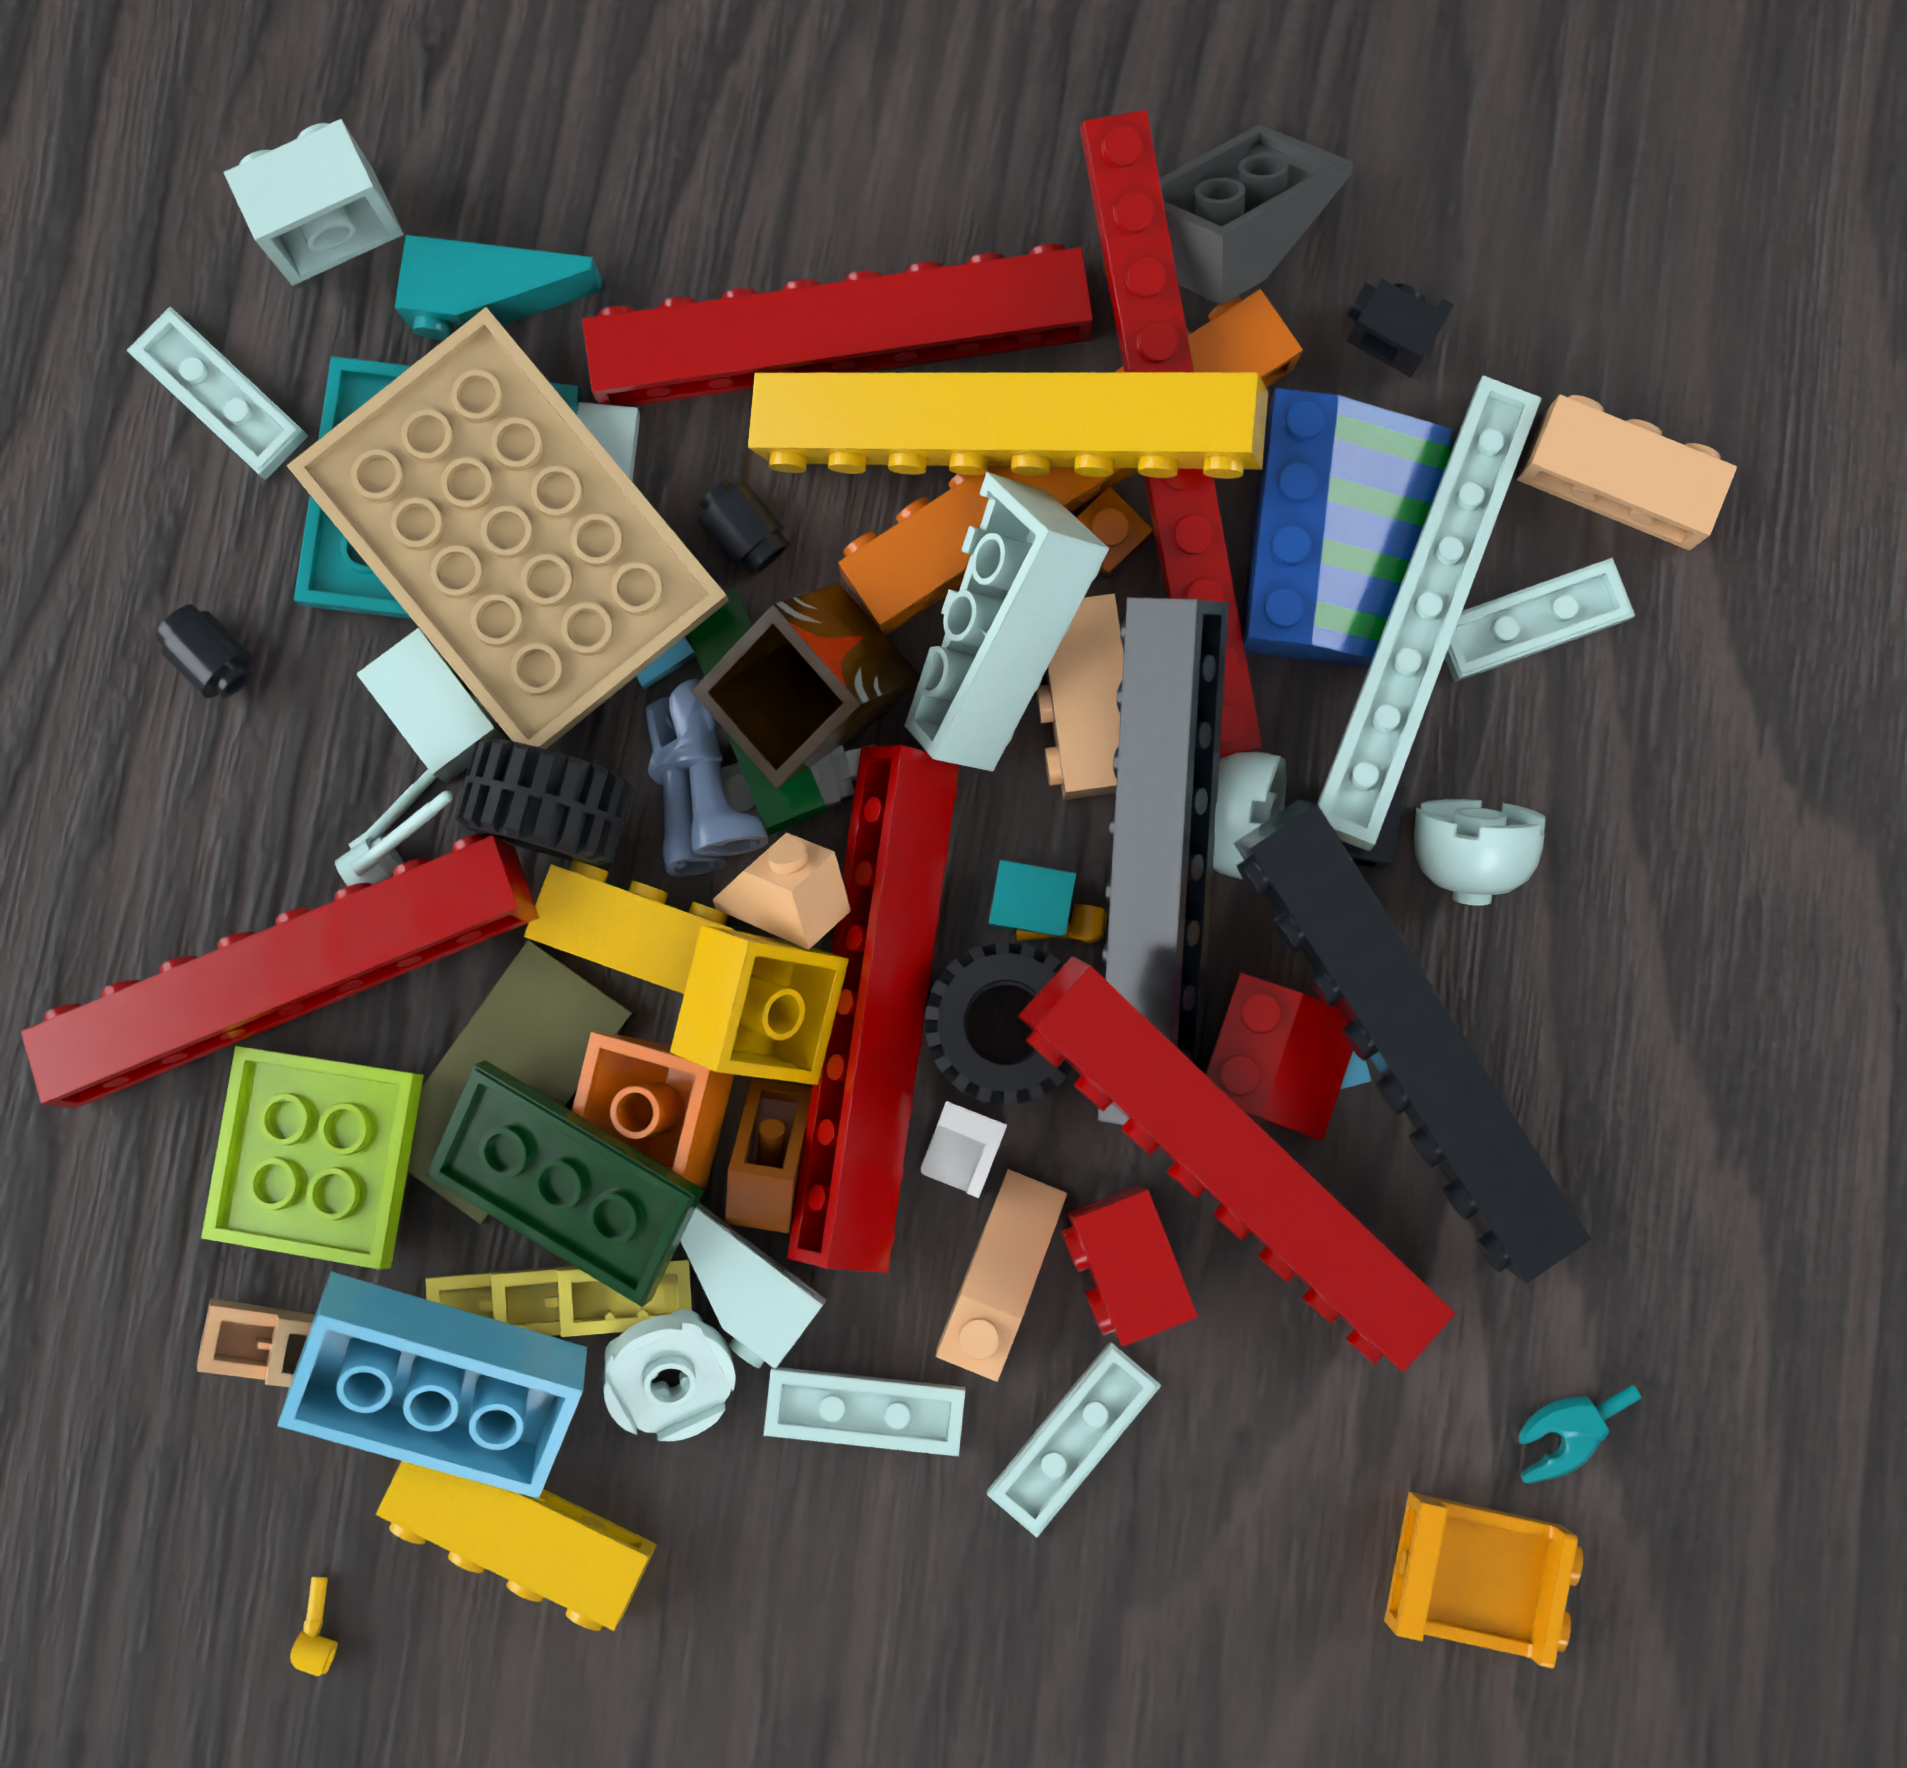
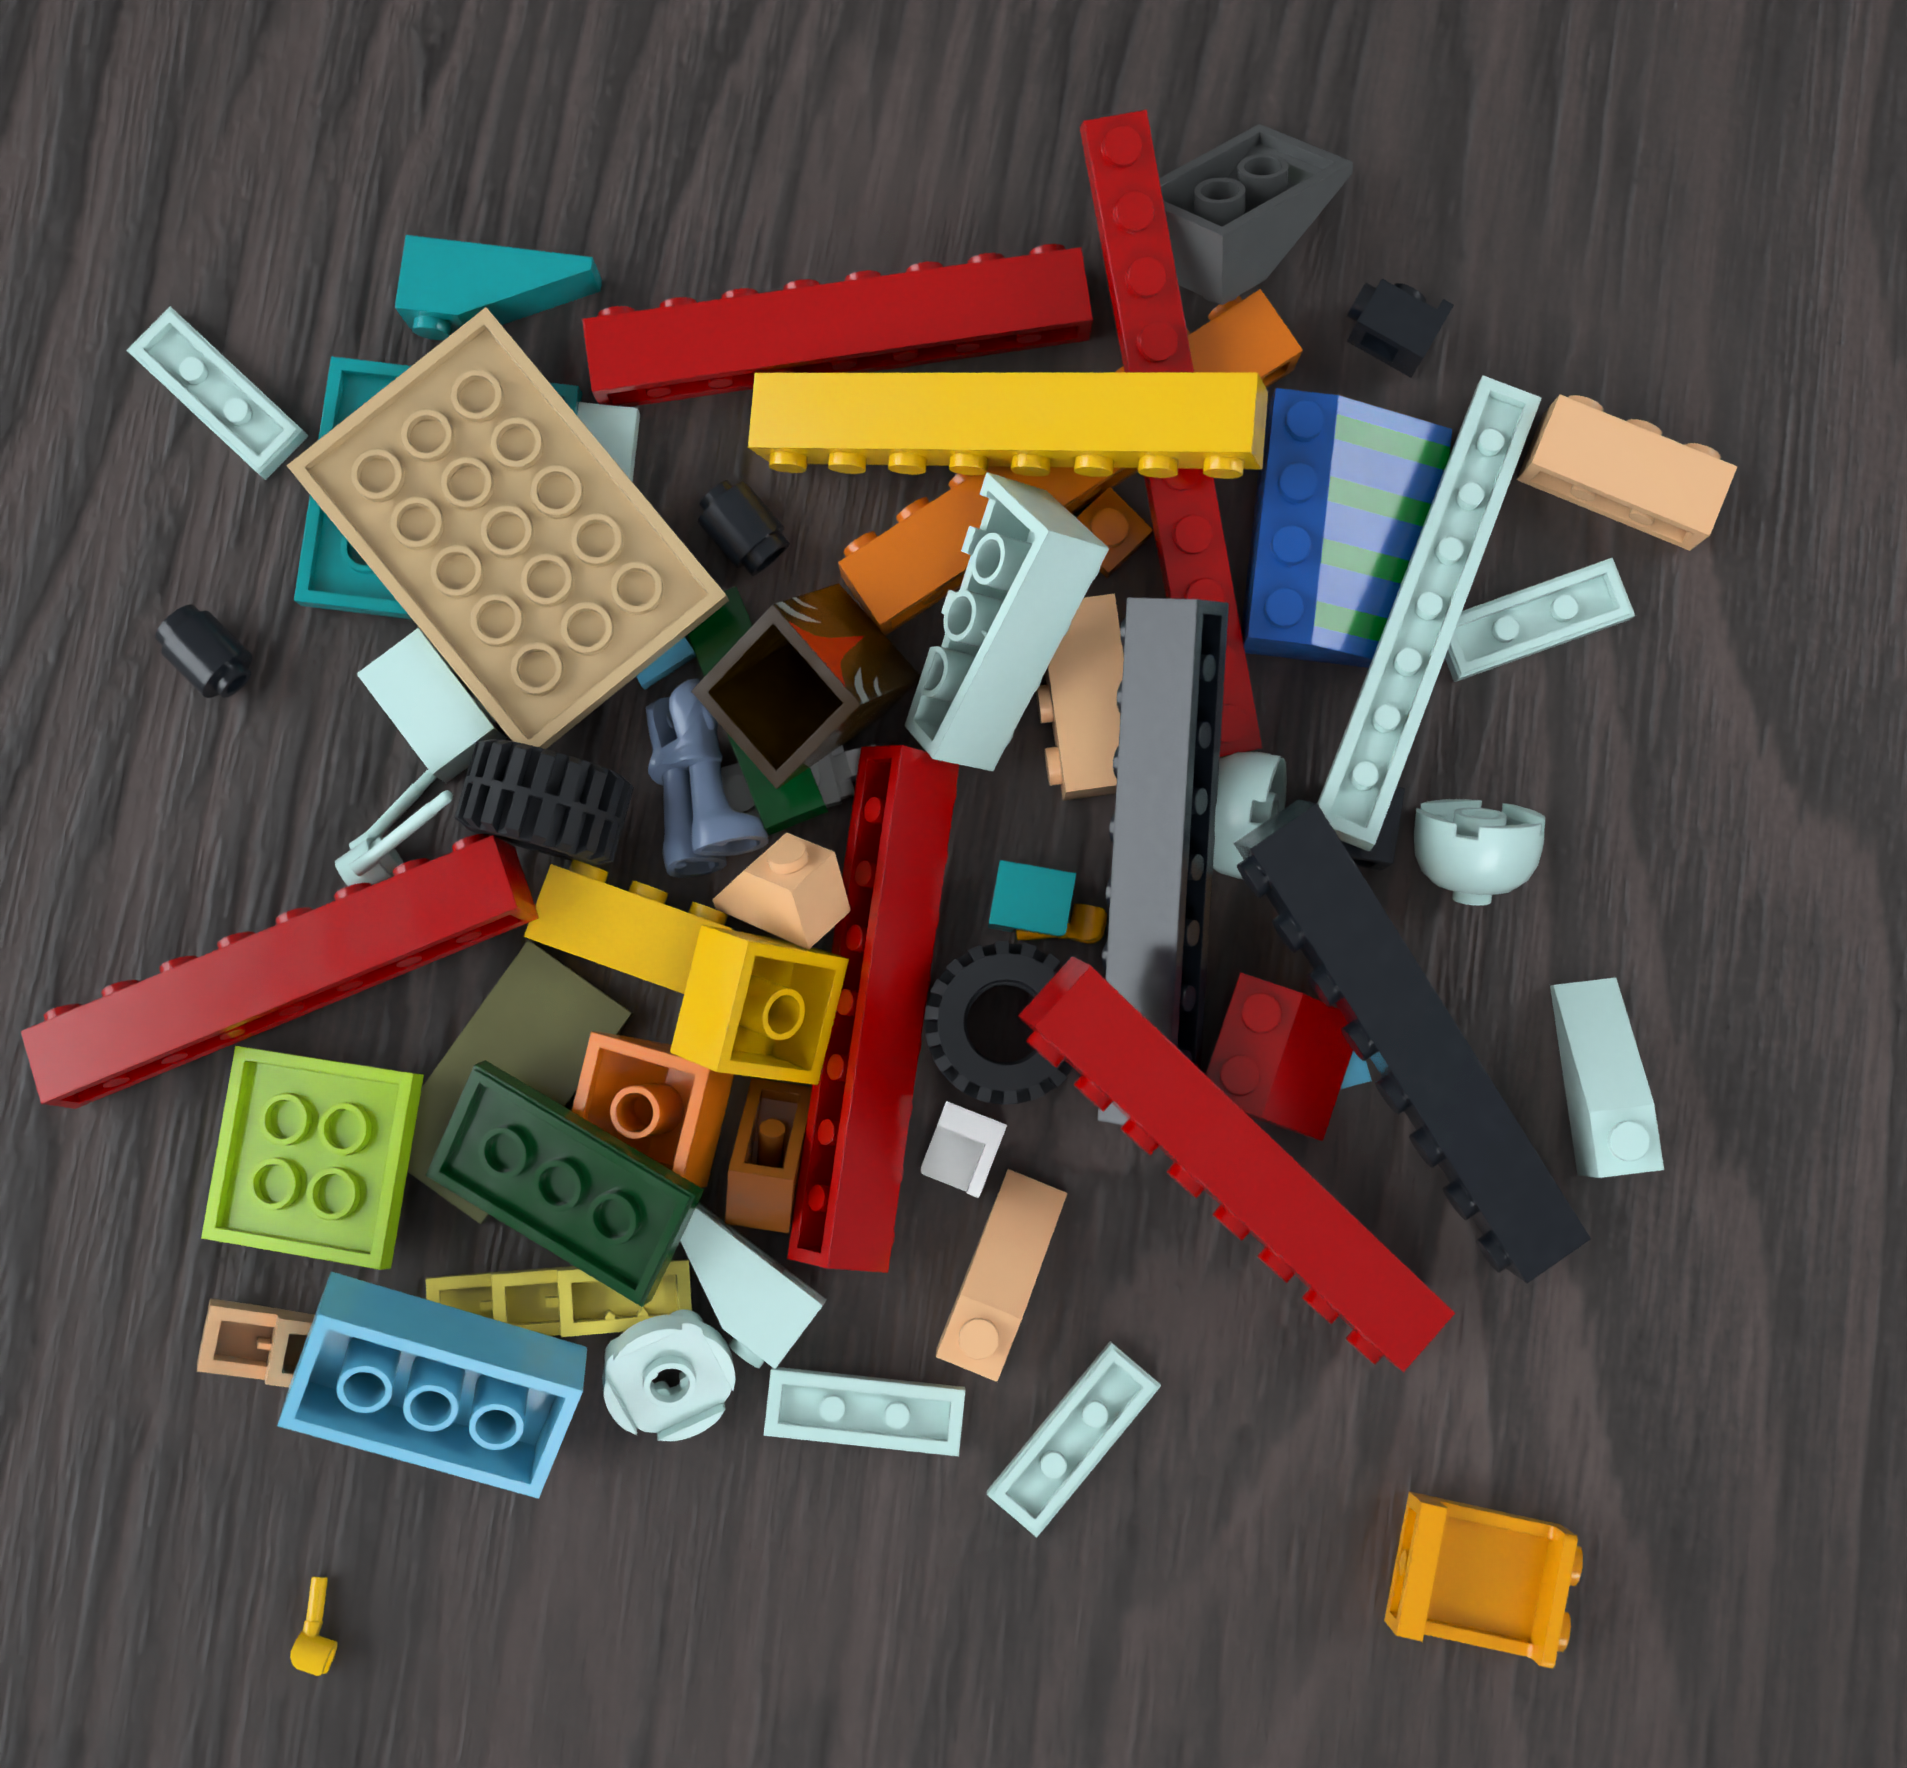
(313, 201): light aqua brick -> none
(535, 1543): yellow brick -> none
(1130, 1265): red brick -> none
(1580, 1429): teal hand -> none
(1604, 1082): none -> light aqua slope

